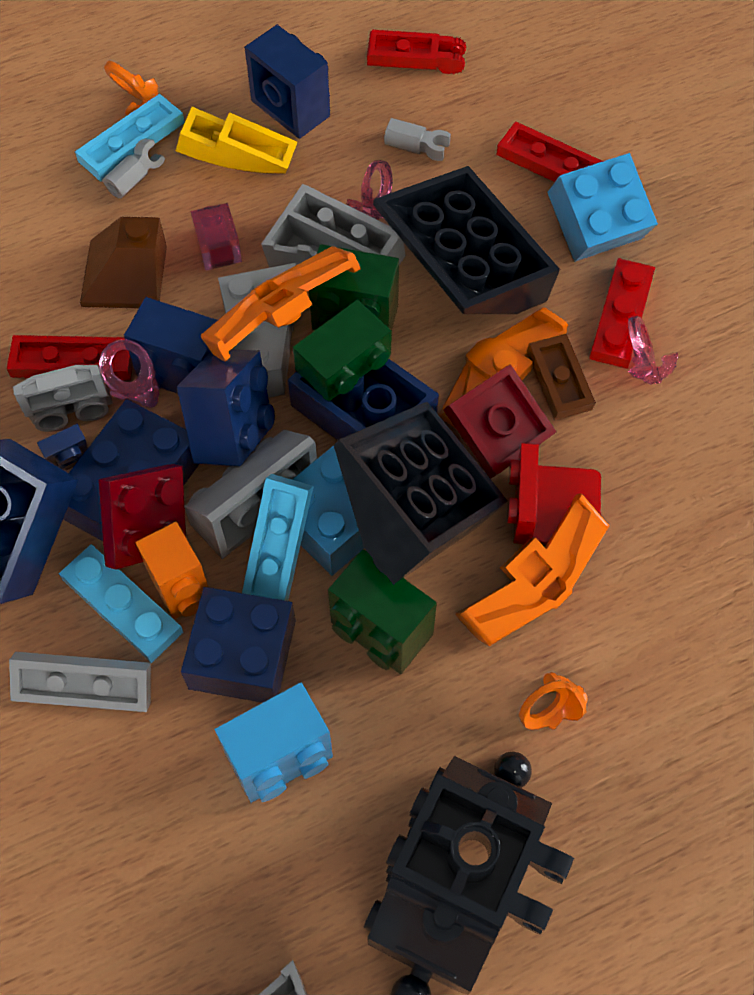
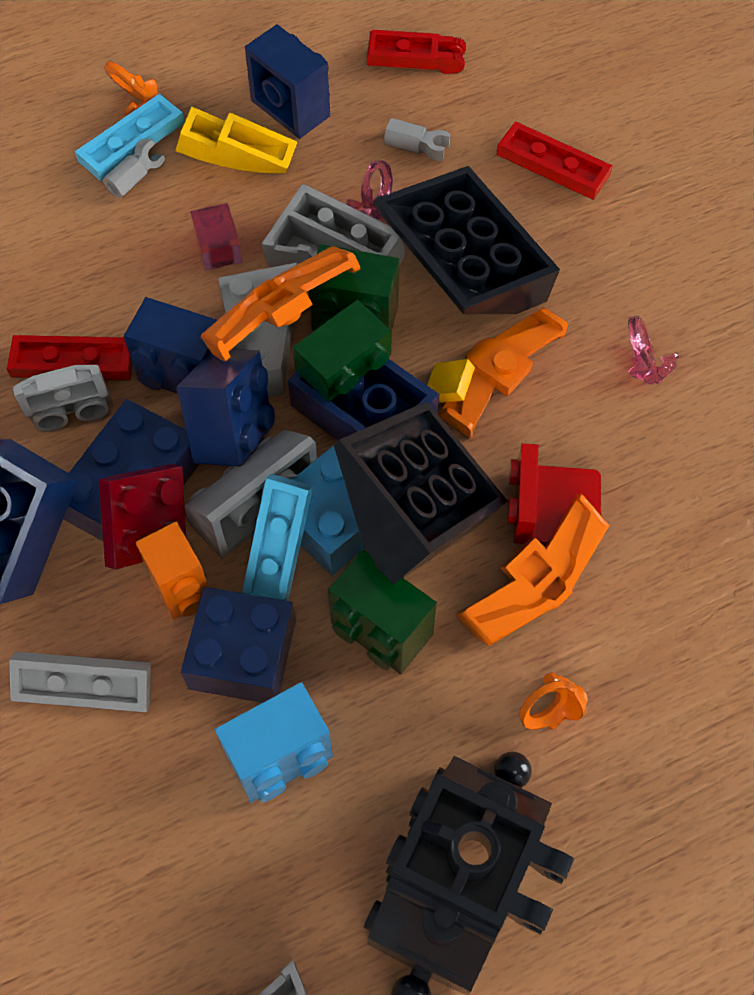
(64, 447): dark blue plate -> none
(121, 603): medium azure plate -> none
(125, 264): reddish brown slope -> none
(142, 389): clear pink piece -> none
(451, 379): none -> yellow tile
(498, 419): dark red plate -> none
(560, 376): reddish brown plate -> none
(602, 207): dark azure brick -> none
(624, 299): red plate -> none

